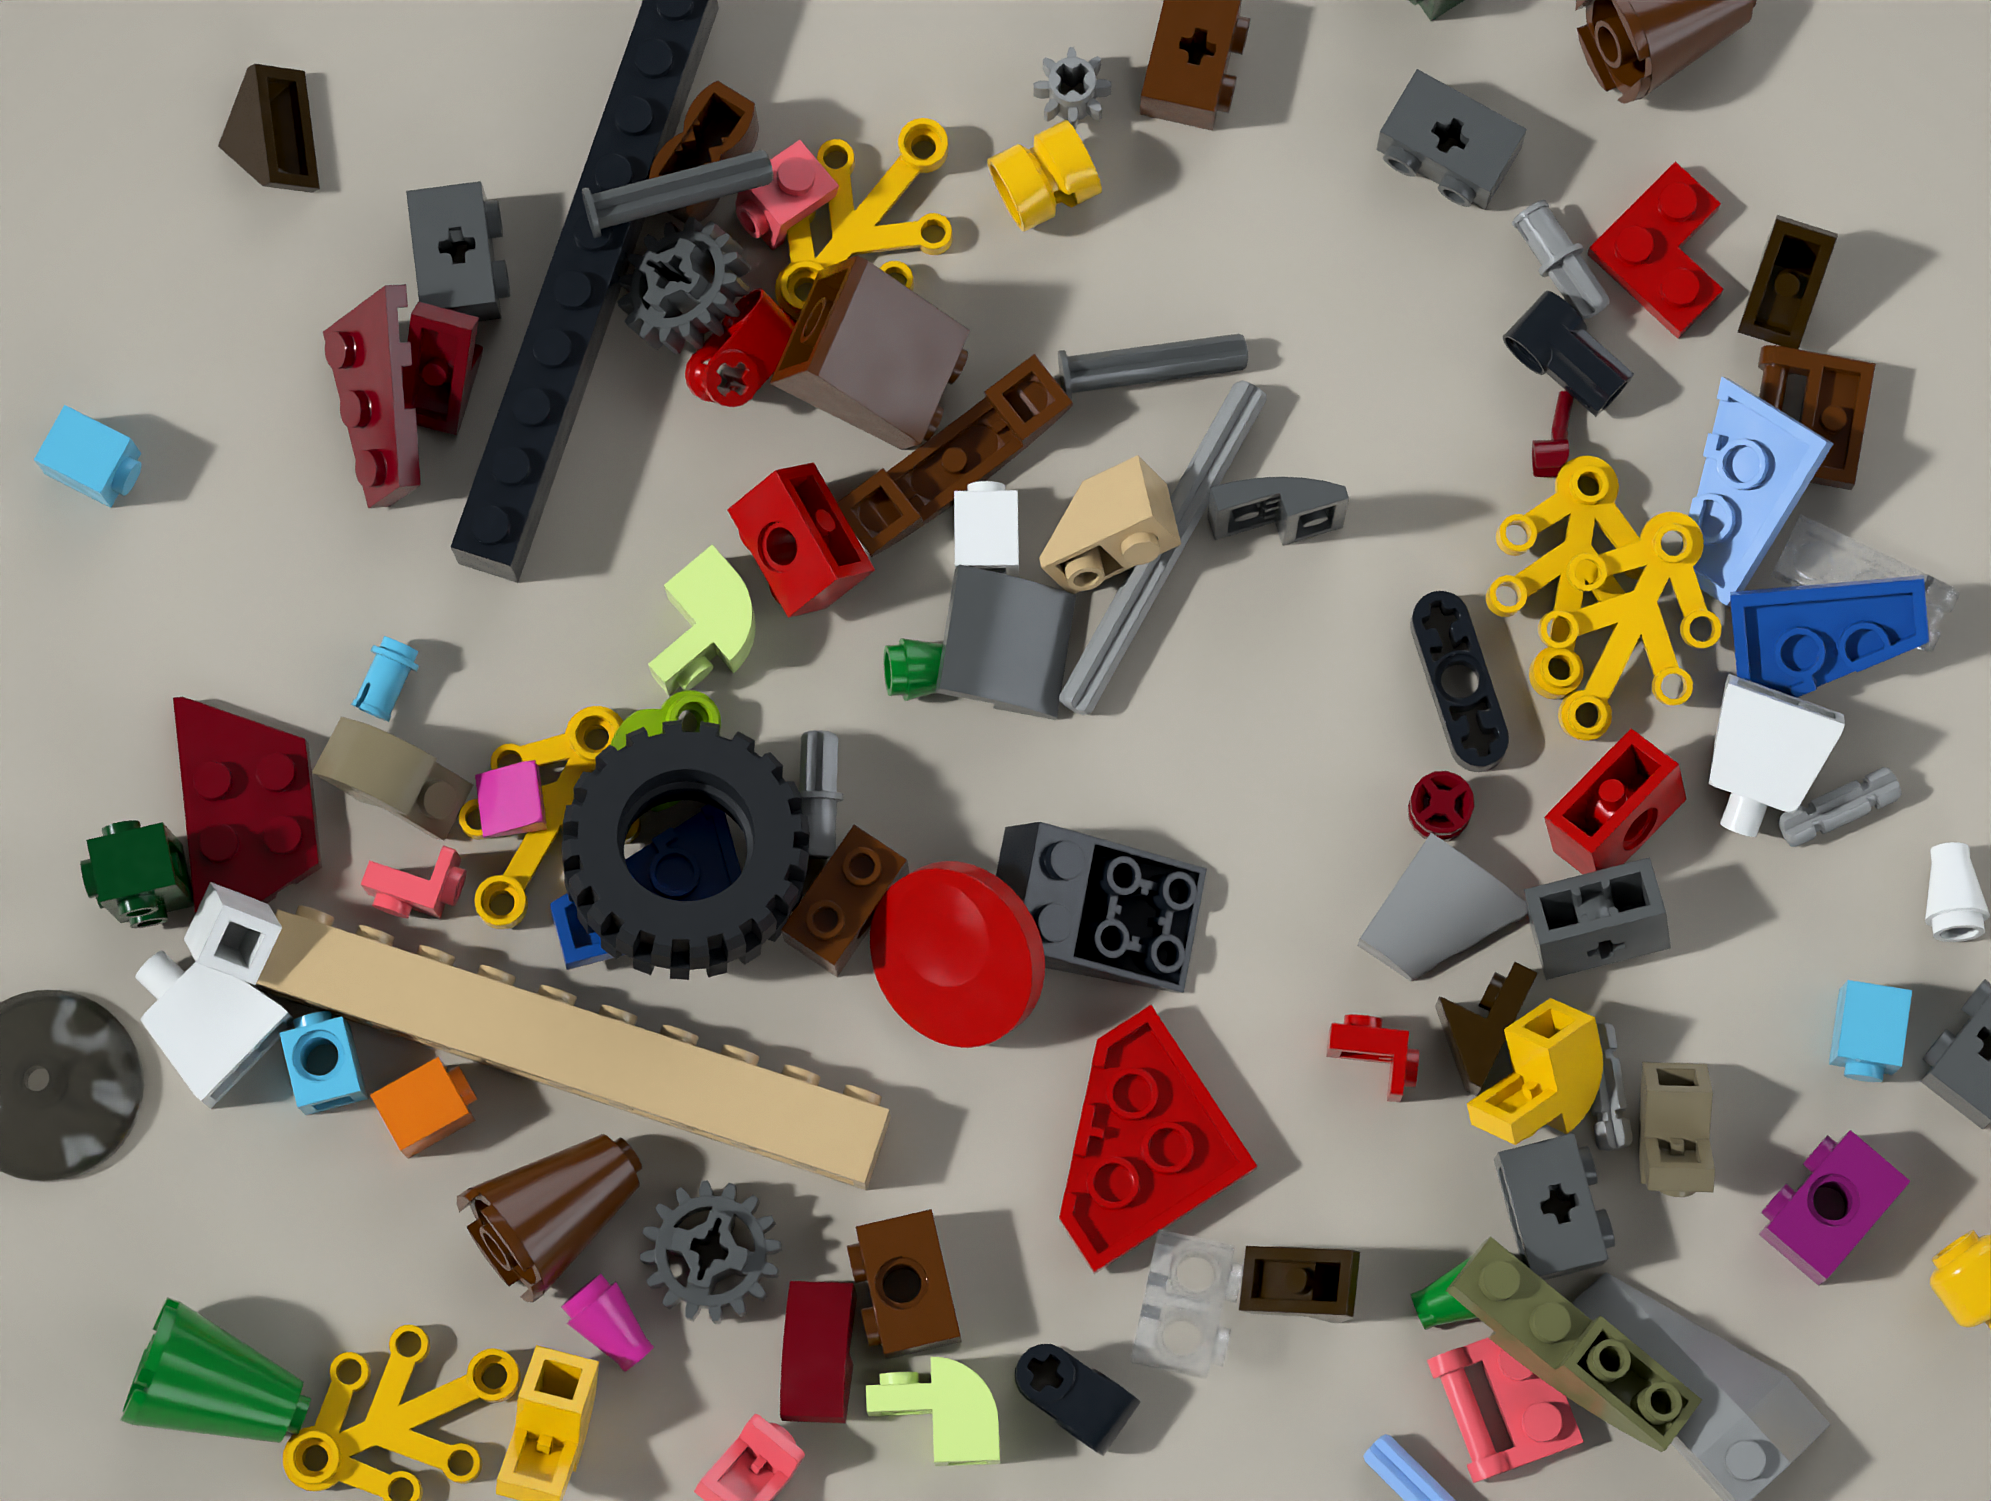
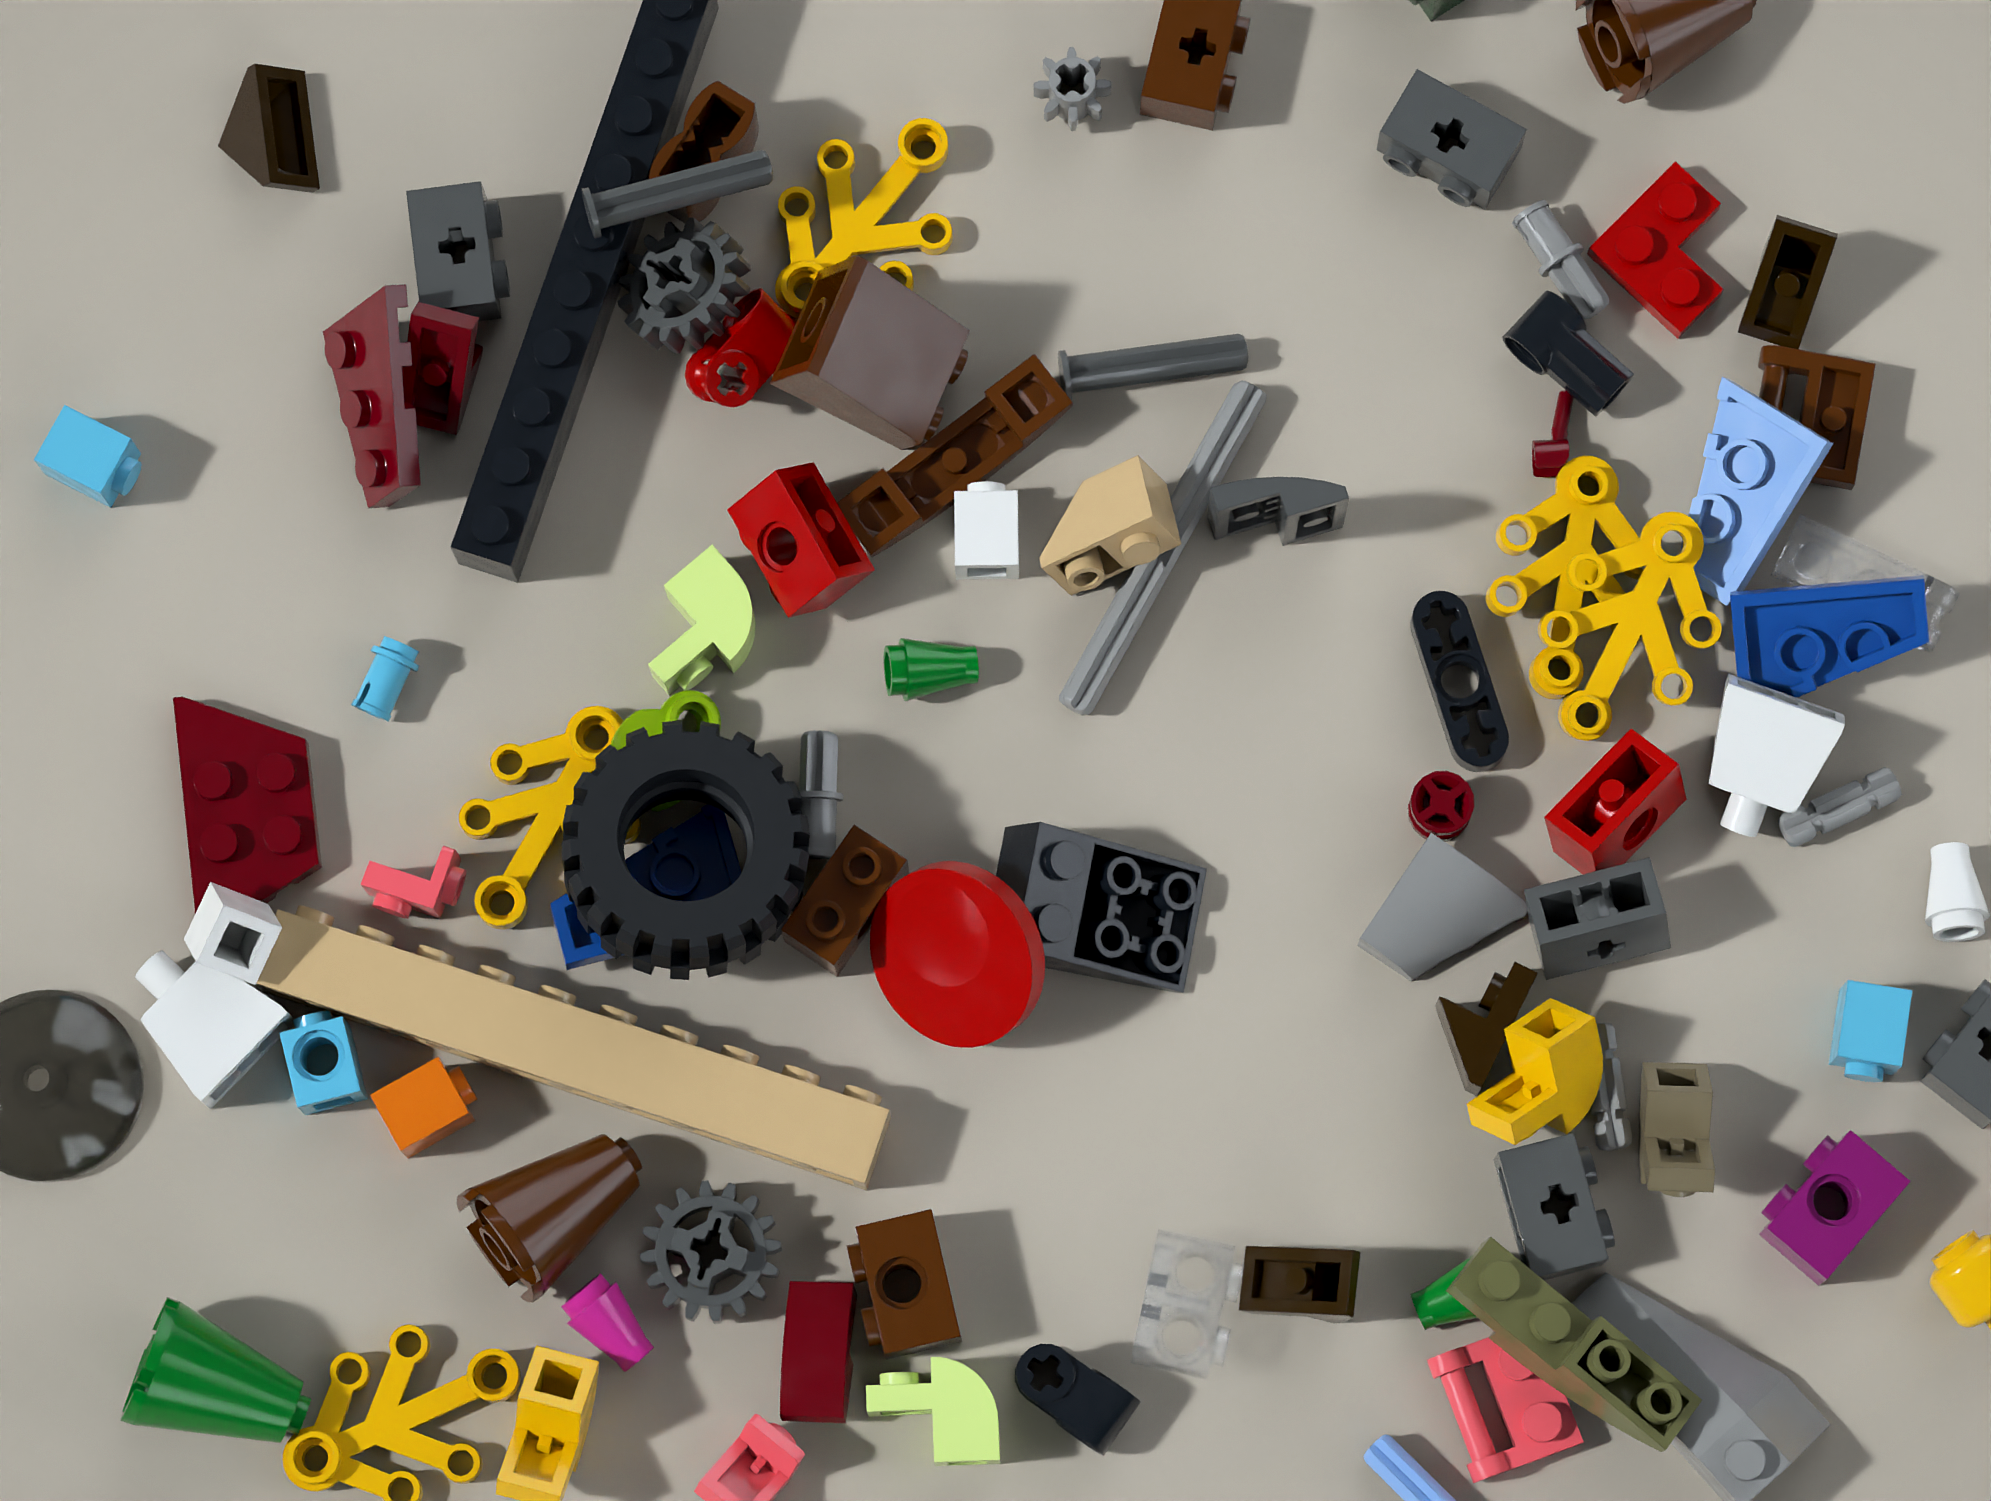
(137, 873): dark green brick -> none
(392, 776): dark tan brick -> none
(511, 800): dark pink slope -> none
(795, 192): coral bracket -> none
(1006, 642): dark grey slope -> none
(1044, 175): yellow wheel -> none
(1144, 1144): red plate -> none
(1366, 1040): red bracket -> none

